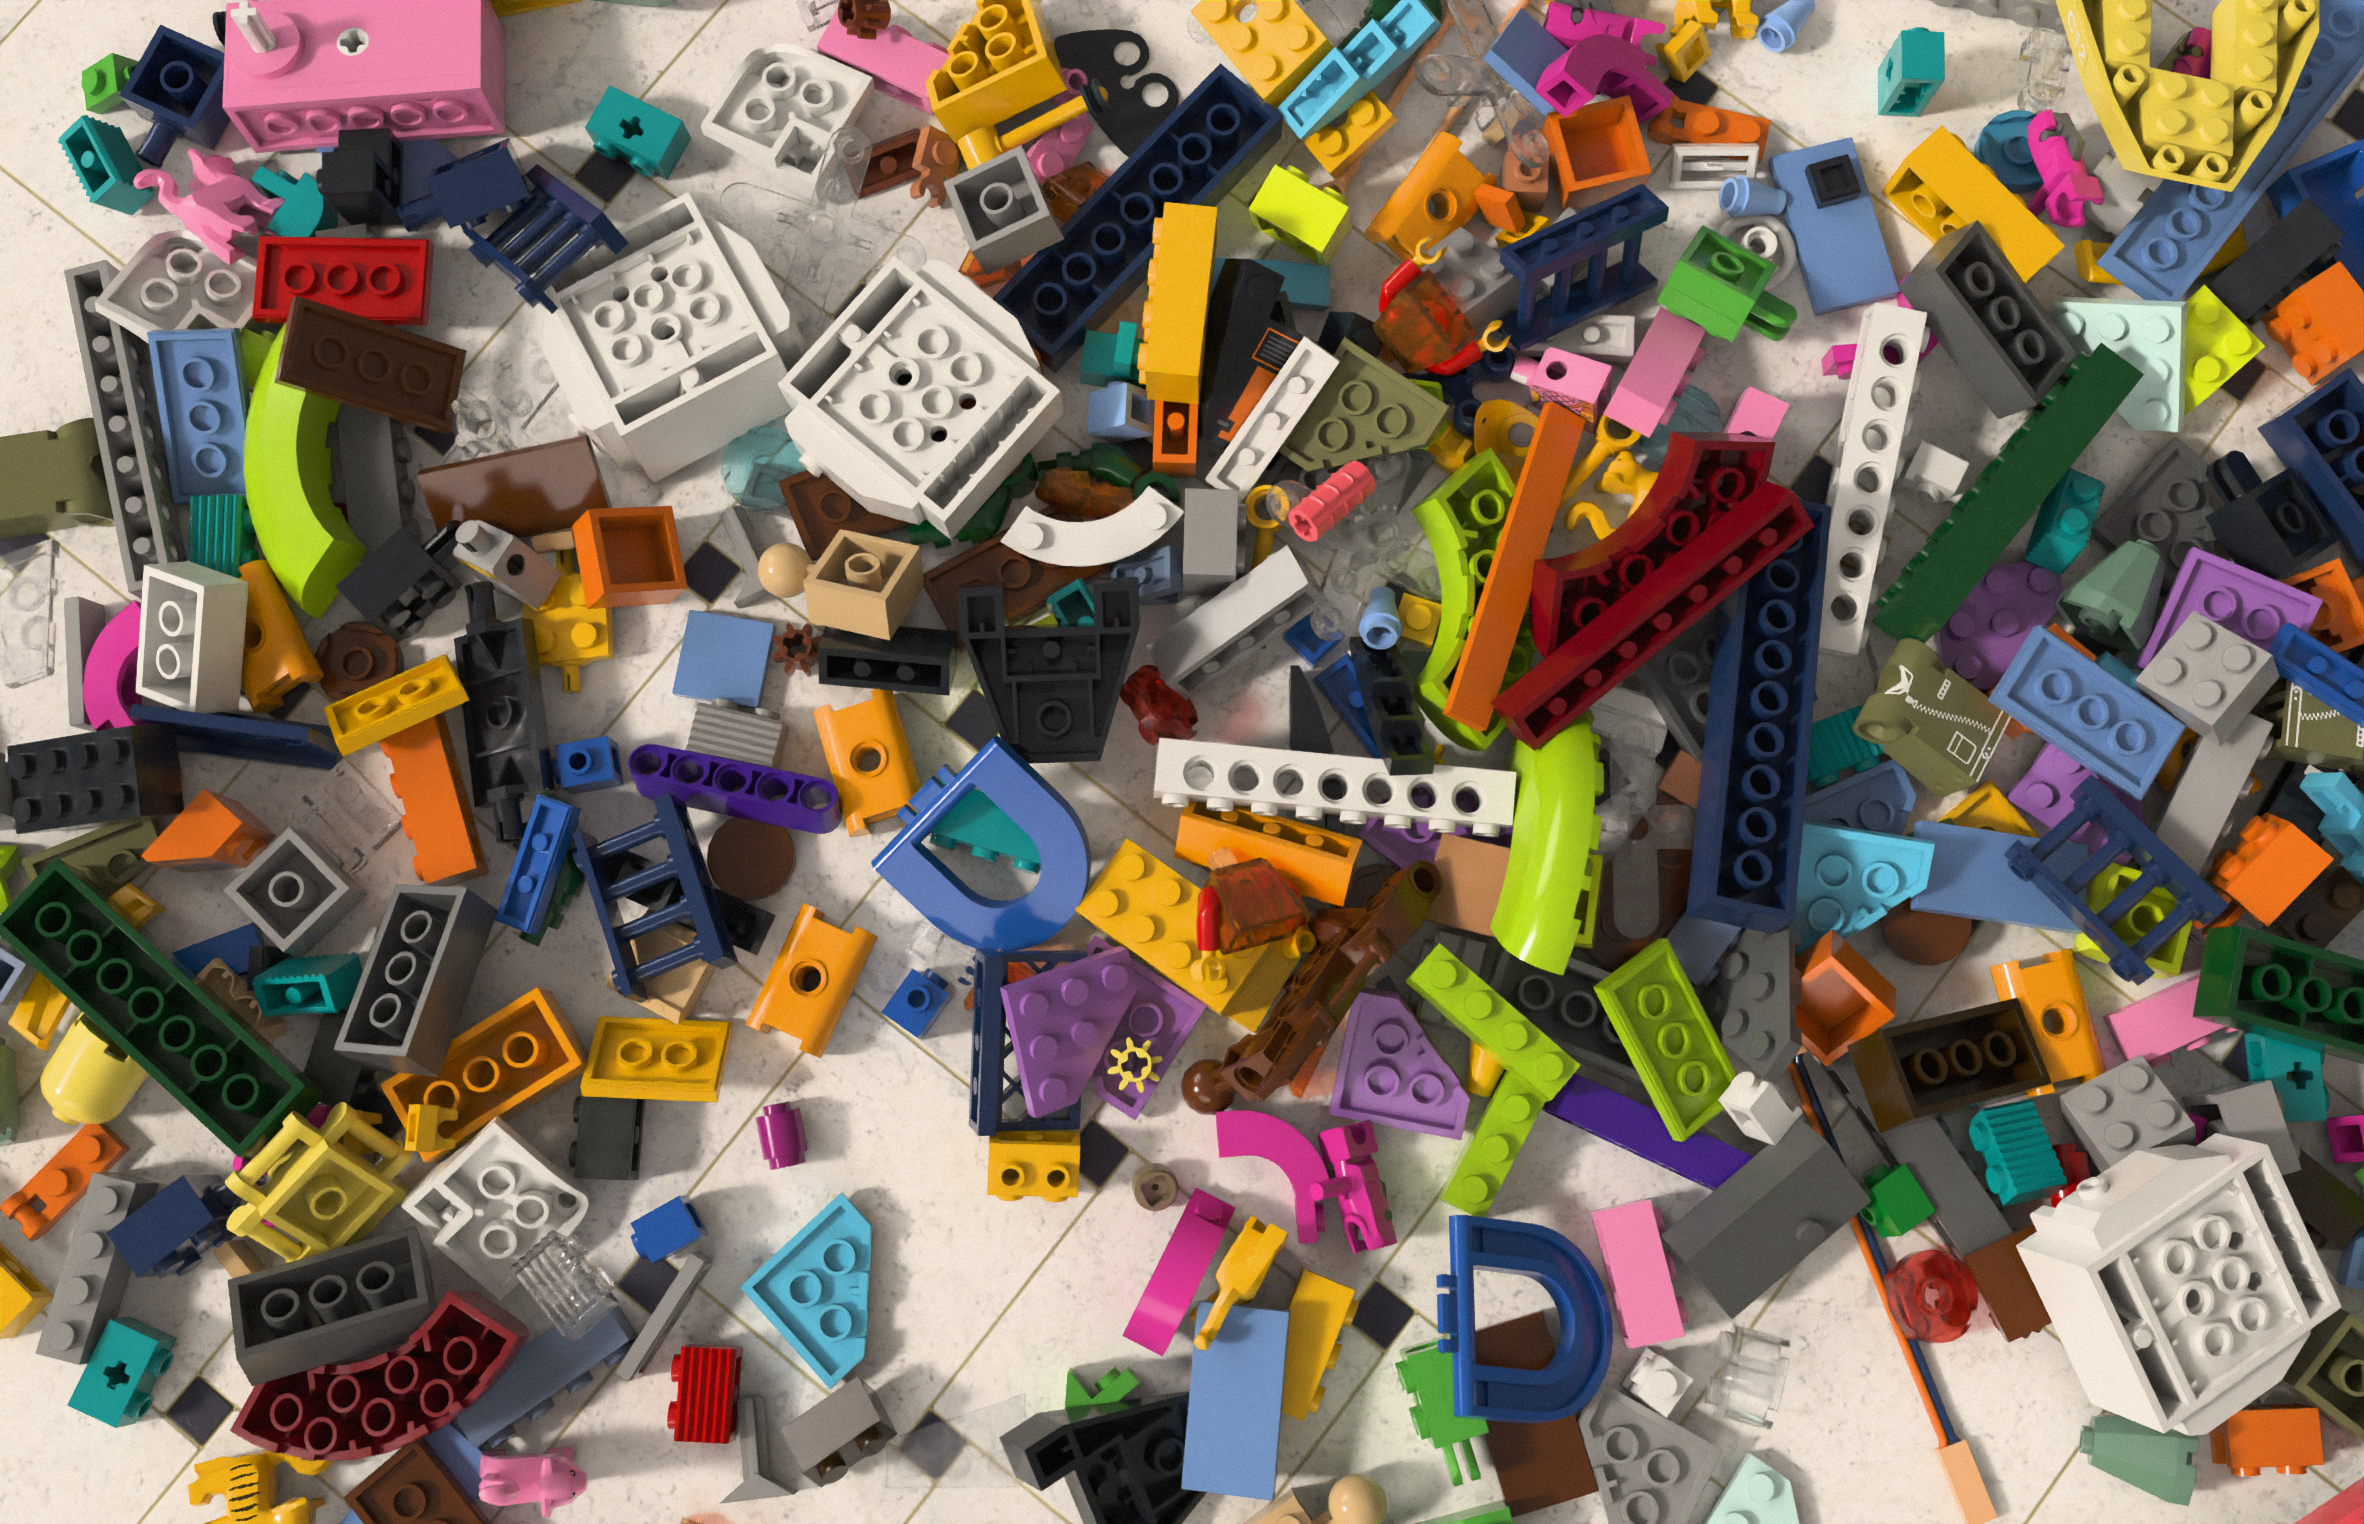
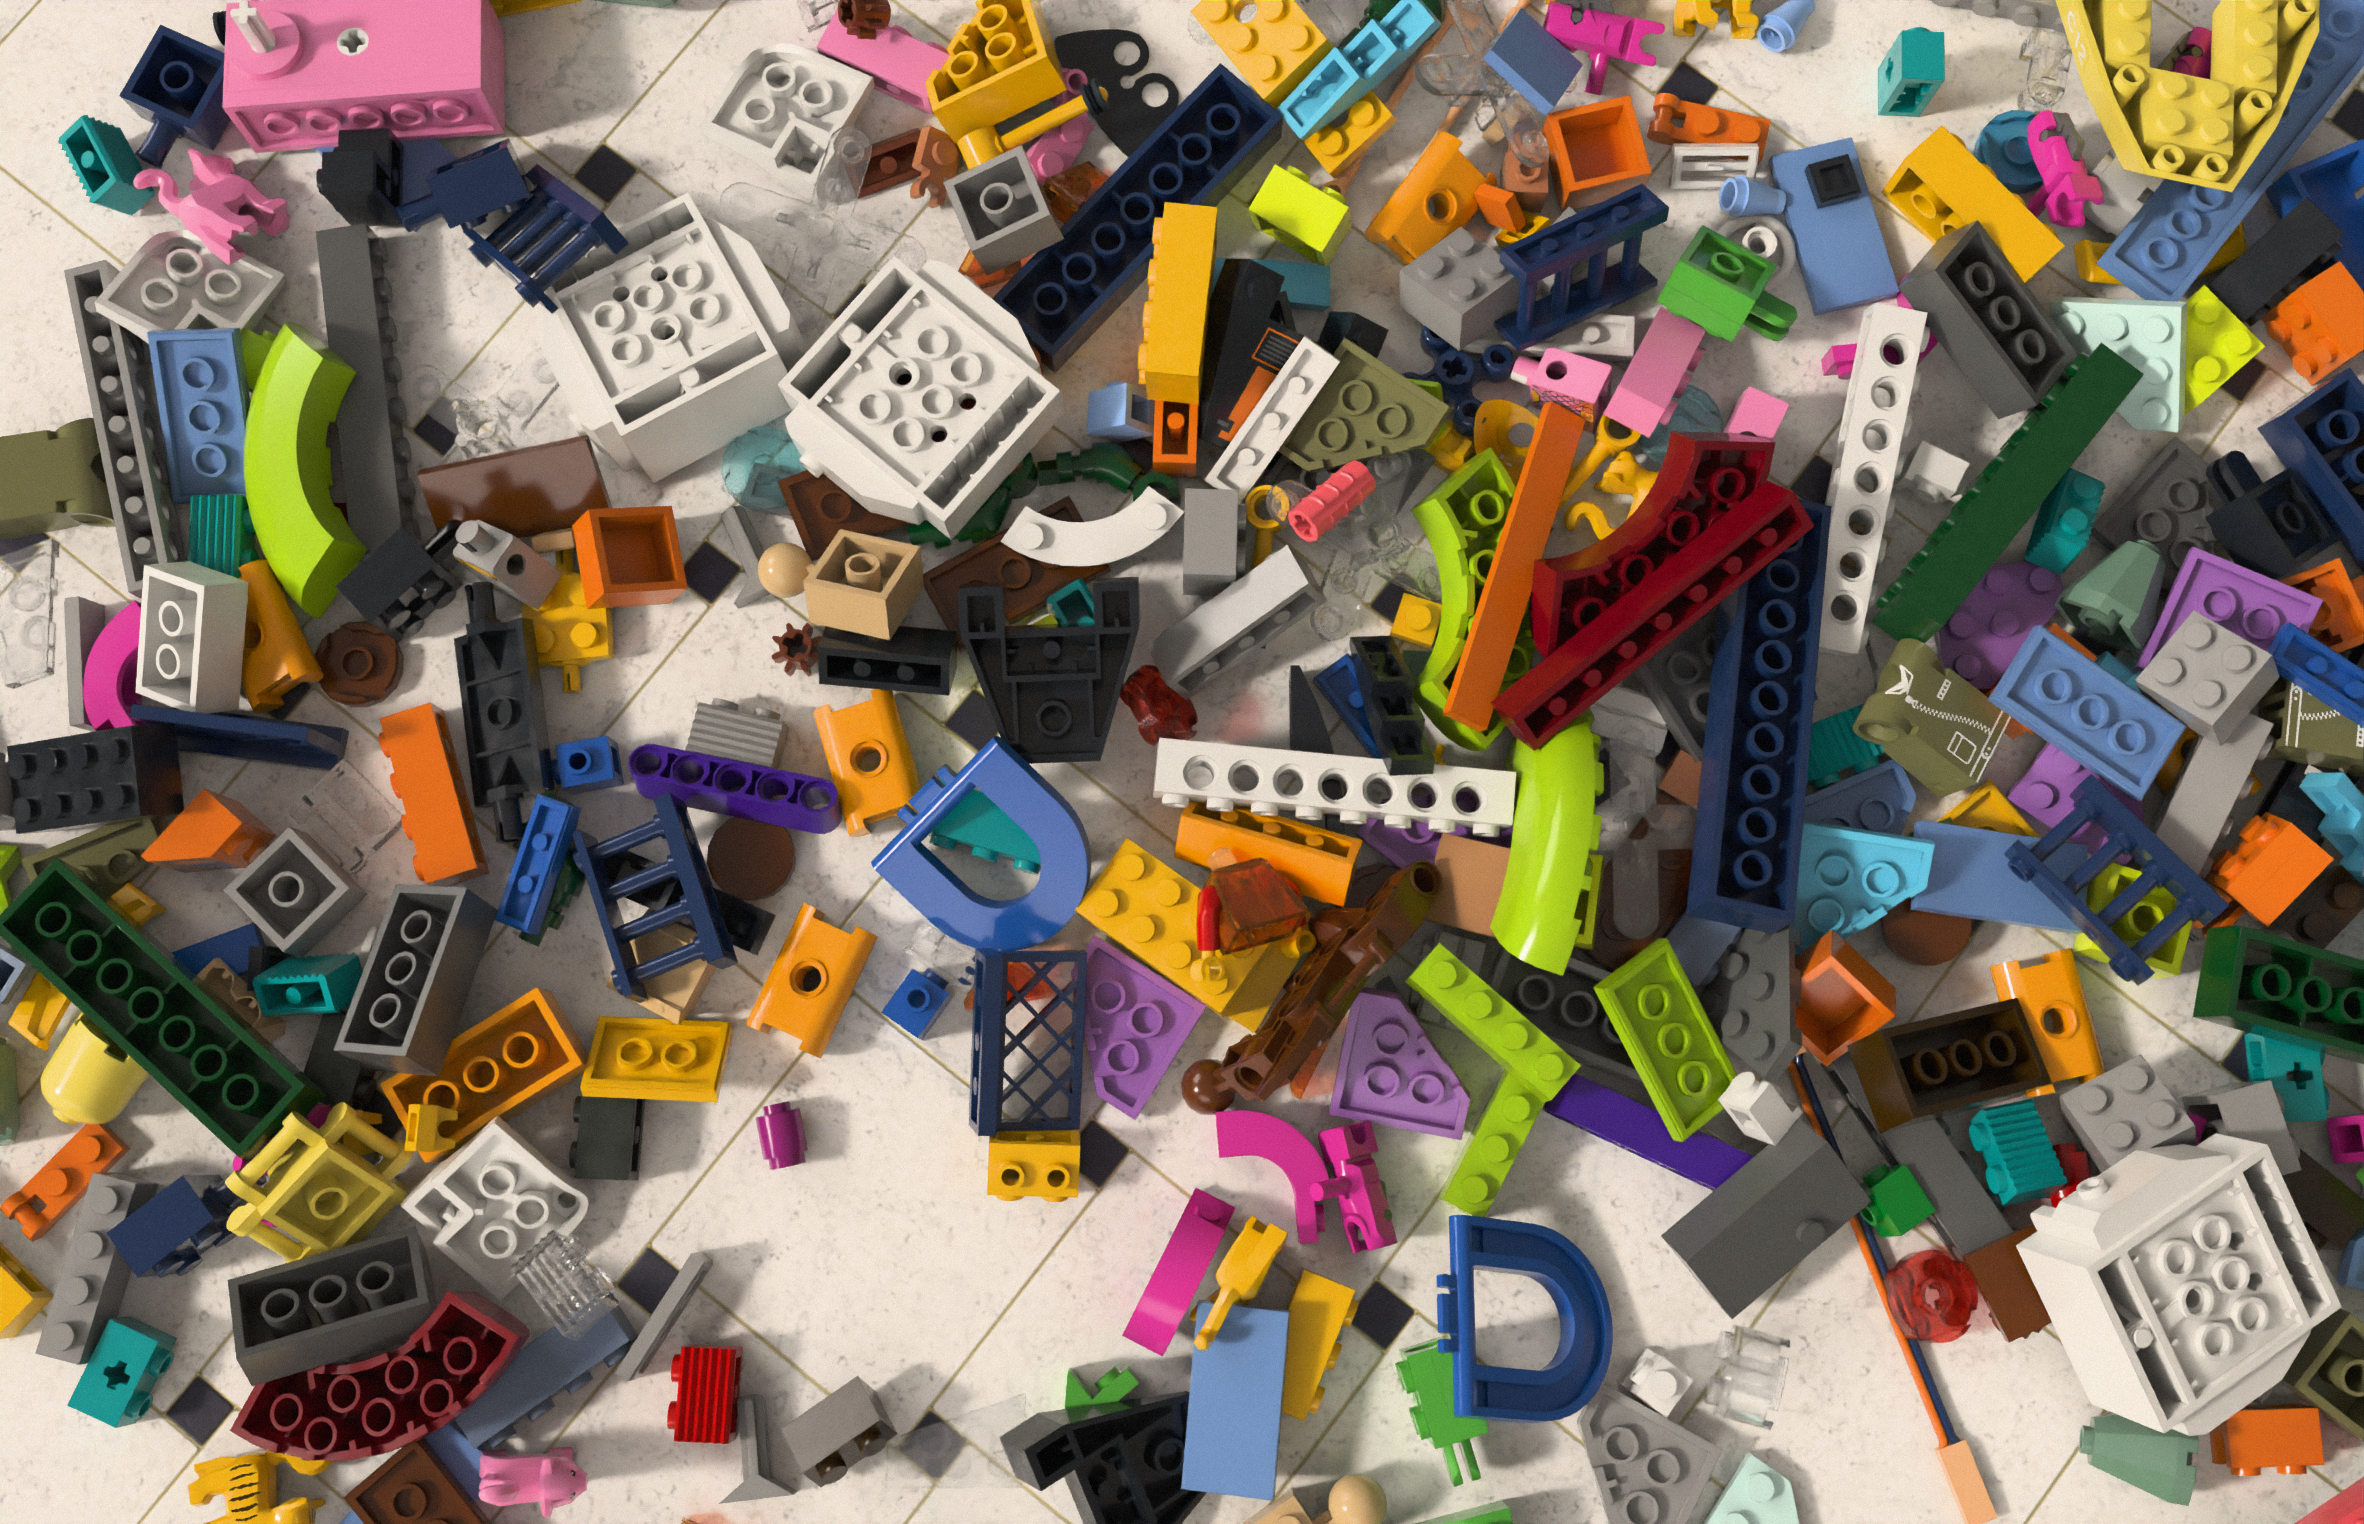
(105, 82): bright green bracket -> none
(238, 1258): tan tile -> none
(303, 207): teal brick -> none
(362, 276): red tile -> none
(369, 365): reddish brown tile -> none
(395, 704): yellow tile -> none
(637, 134): teal brick -> none
(667, 1230): blue brick -> none
(724, 659): medium blue tile -> none
(821, 1290): medium azure plate -> none
(1064, 1025): medium lavender plate -> none
(1072, 493): clear orange slope -> none
(1111, 356): teal brick -> none
(1123, 1059): light yellow gear -> none
(1155, 1186): dark tan tile -> none
(1158, 573): sand blue slope -> none
(1307, 643): blue tile -> none
(1381, 622): light blue cone -> none
(1423, 323): clear orange torso -> none
(1482, 1072): yellow cone -> none
(1532, 1461): reddish brown tile -> none
(1606, 66): dark pink arch -> none
(1639, 1273): bright pink brick -> none
(1685, 50): yellow tile -> none
(2161, 1024): bright pink brick -> none

